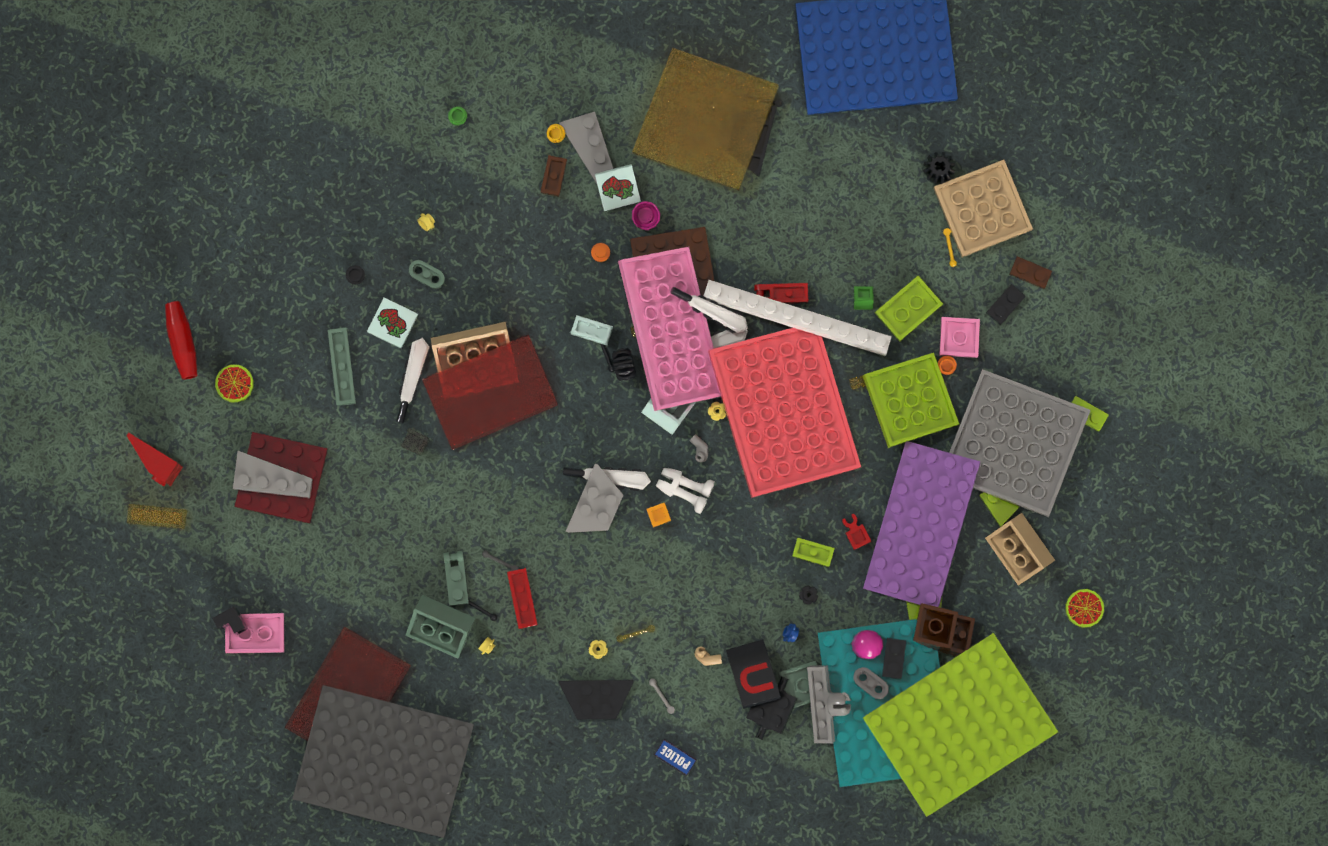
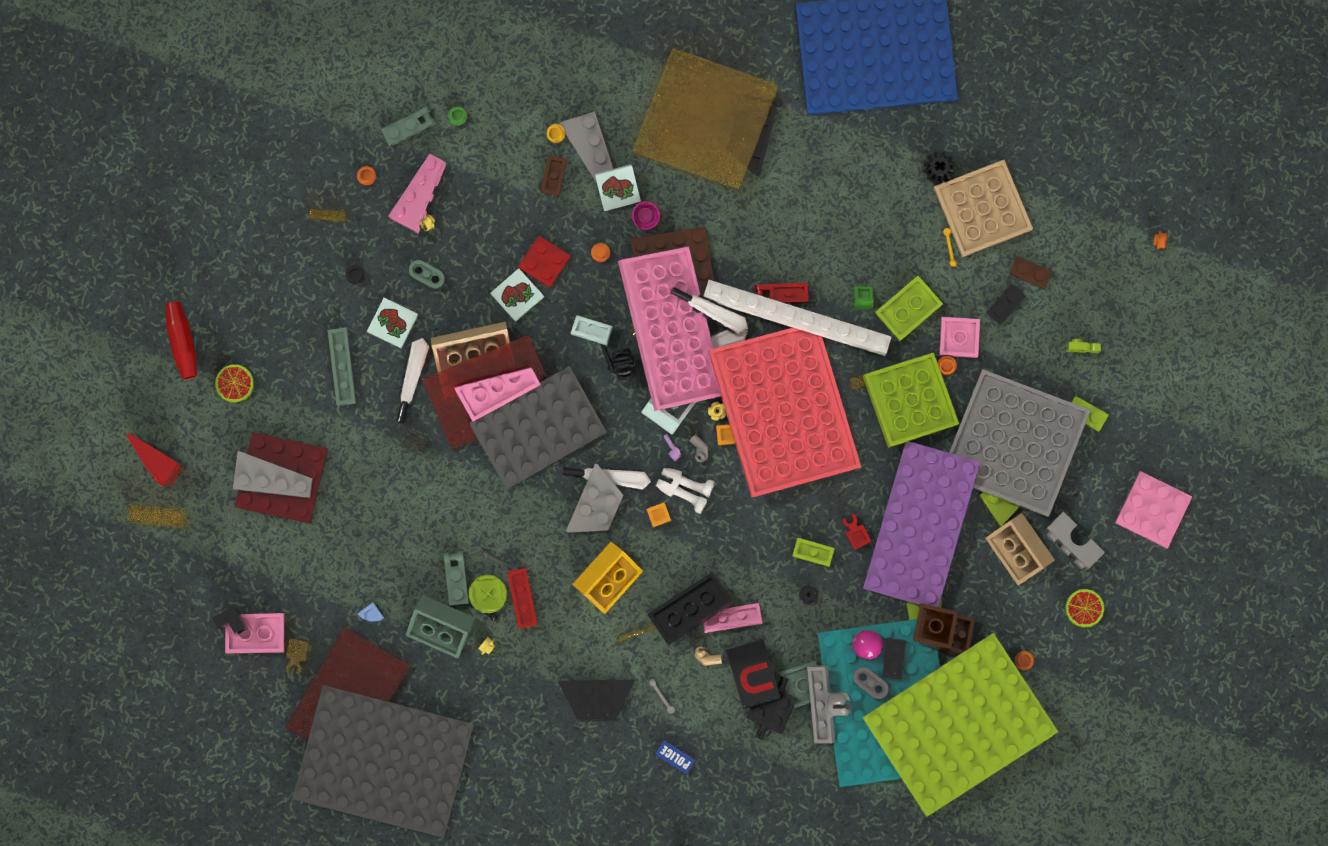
(297, 652): none -> clear yellow plate
(329, 215): none -> clear yellow axle
(366, 175): none -> orange plate
(371, 613): none -> light blue tile
(408, 126): none -> sand green plate
(414, 201): none -> bright pink wing
(487, 594): none -> lime tile
(491, 393): none -> bright pink wing
(517, 295): none -> light aqua tile
(538, 427): none -> dark grey plate
(544, 261): none -> red plate
(598, 654): light yellow plate -> none
(607, 577): none -> yellow slope
(675, 452): none -> lavender hand
(690, 608): none -> black plate
(724, 435): none -> light orange plate
(734, 618): none -> bright pink plate
(790, 633): blue plate -> none
(1024, 660): none -> orange plate
(1061, 530): none -> light grey arch
(1079, 346): none -> lime plate
(1153, 509): none -> bright pink plate
(1160, 240): none -> orange plate

